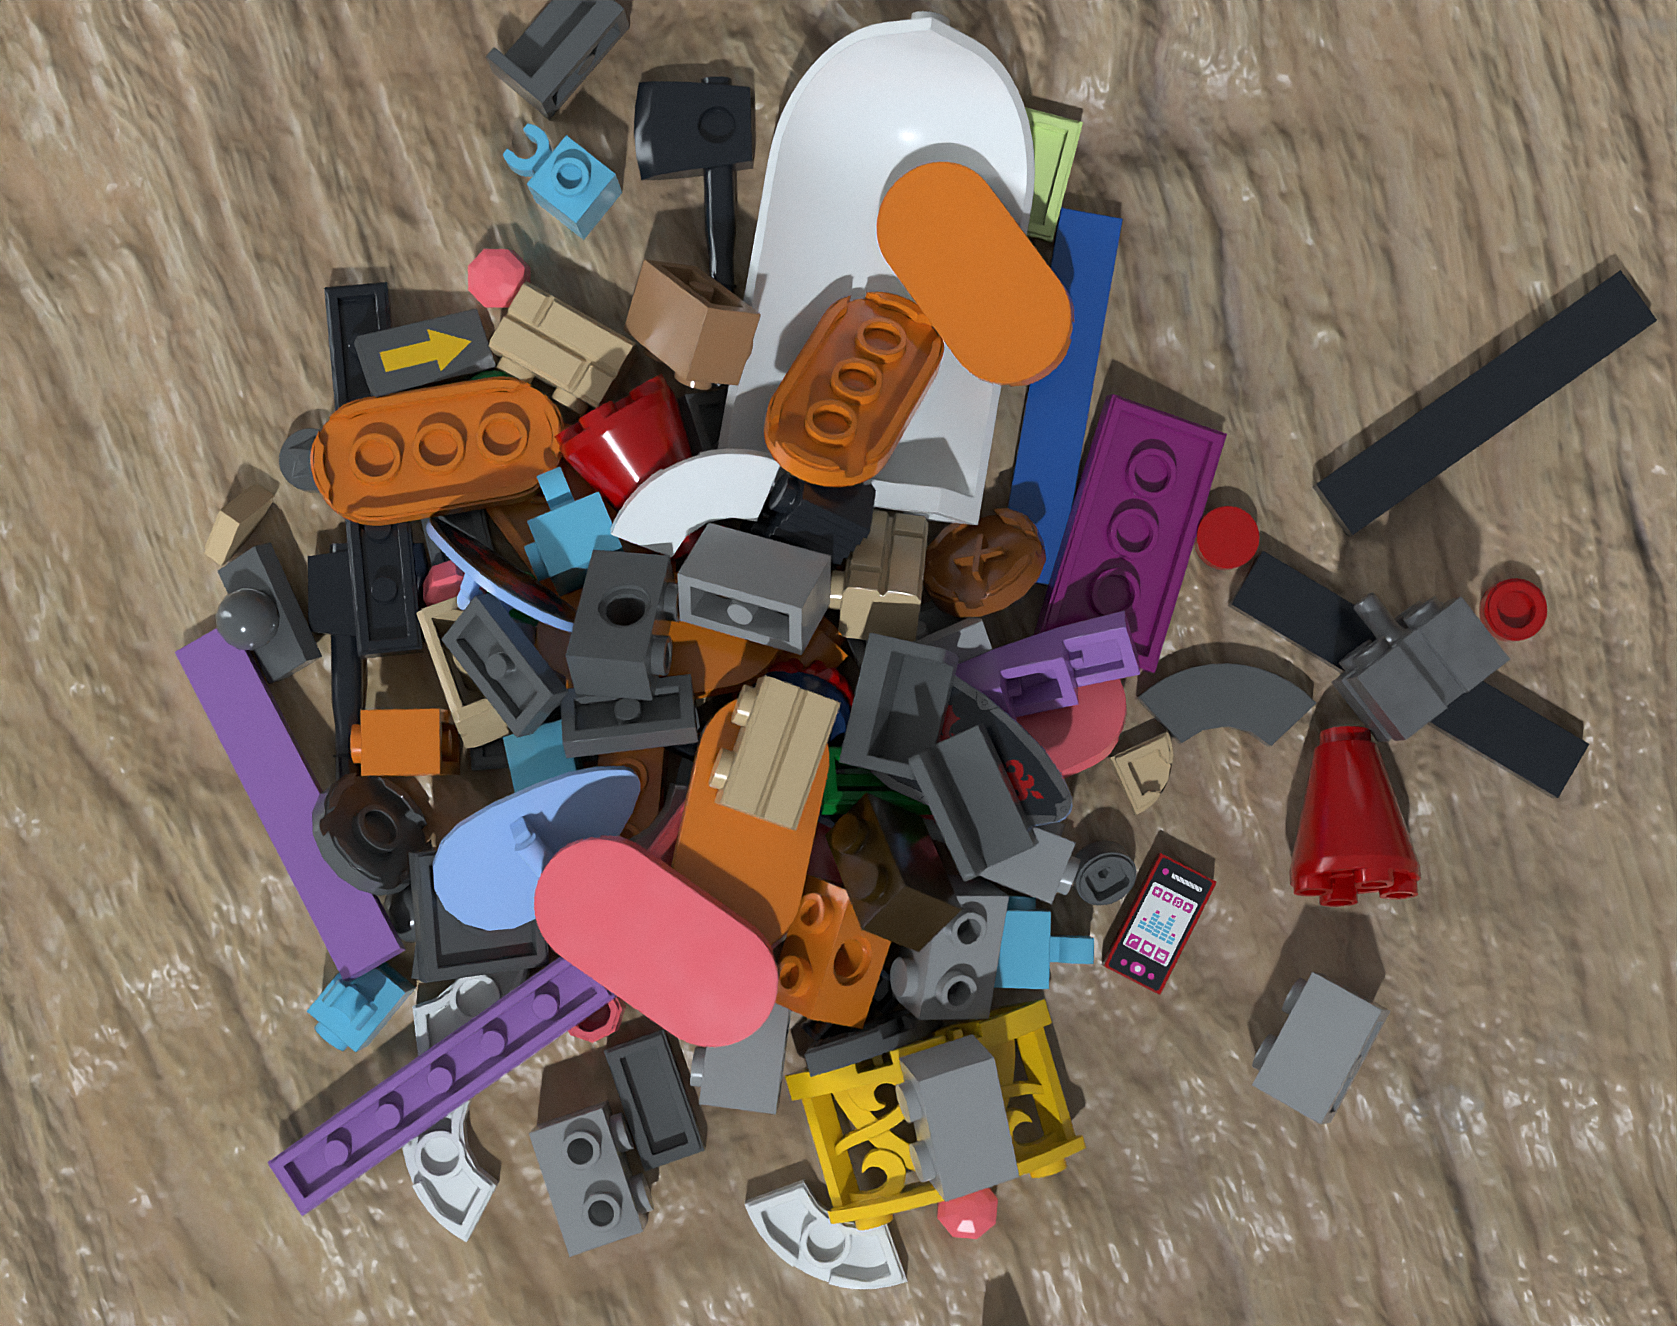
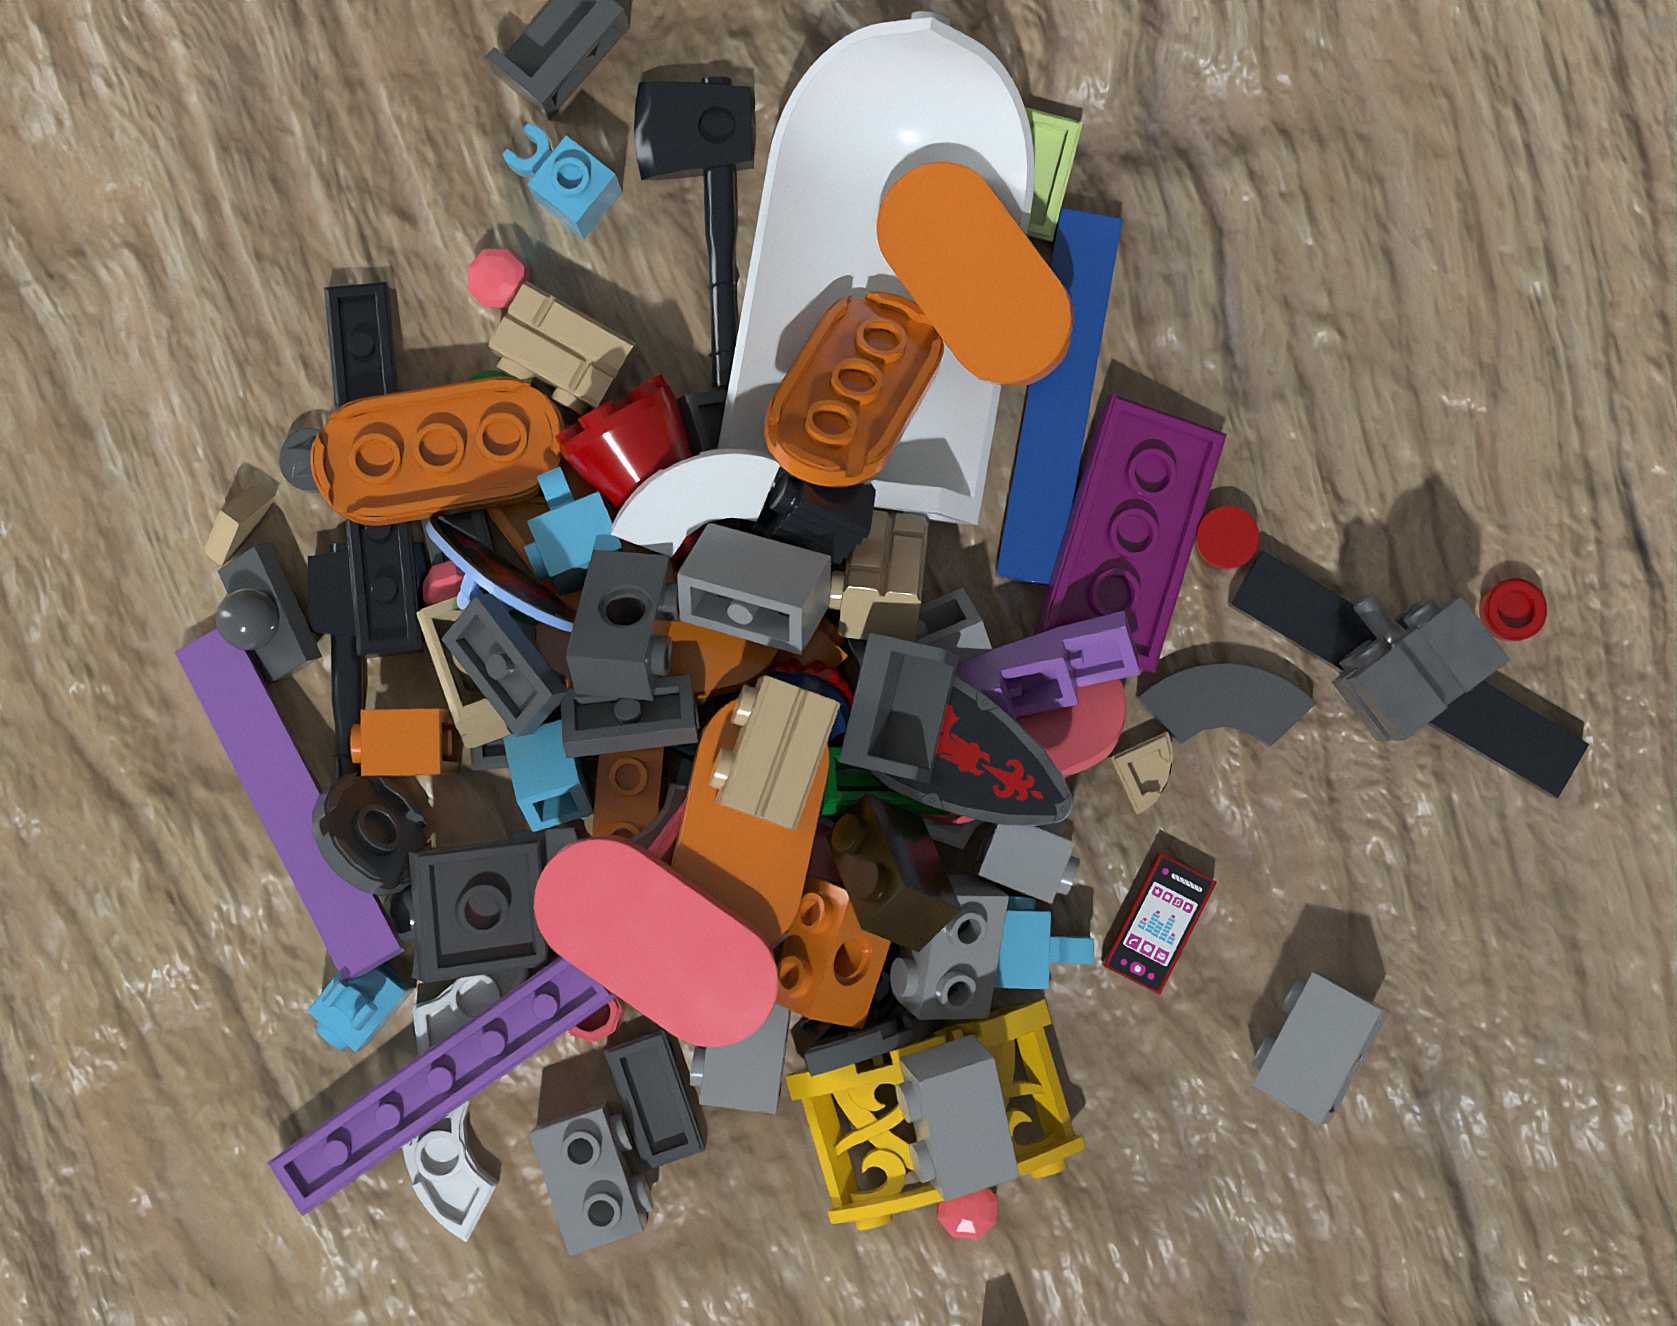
(424, 353): dark grey tile -> none
(496, 856): light blue shield -> none
(691, 324): medium nougat brick -> none
(837, 1253): white tile -> none
(973, 801): dark grey panel -> none
(983, 565): dark orange tile -> none
(1104, 873): dark grey tile -> none
(1351, 826): red cone -> none
(1484, 403): black tile -> none

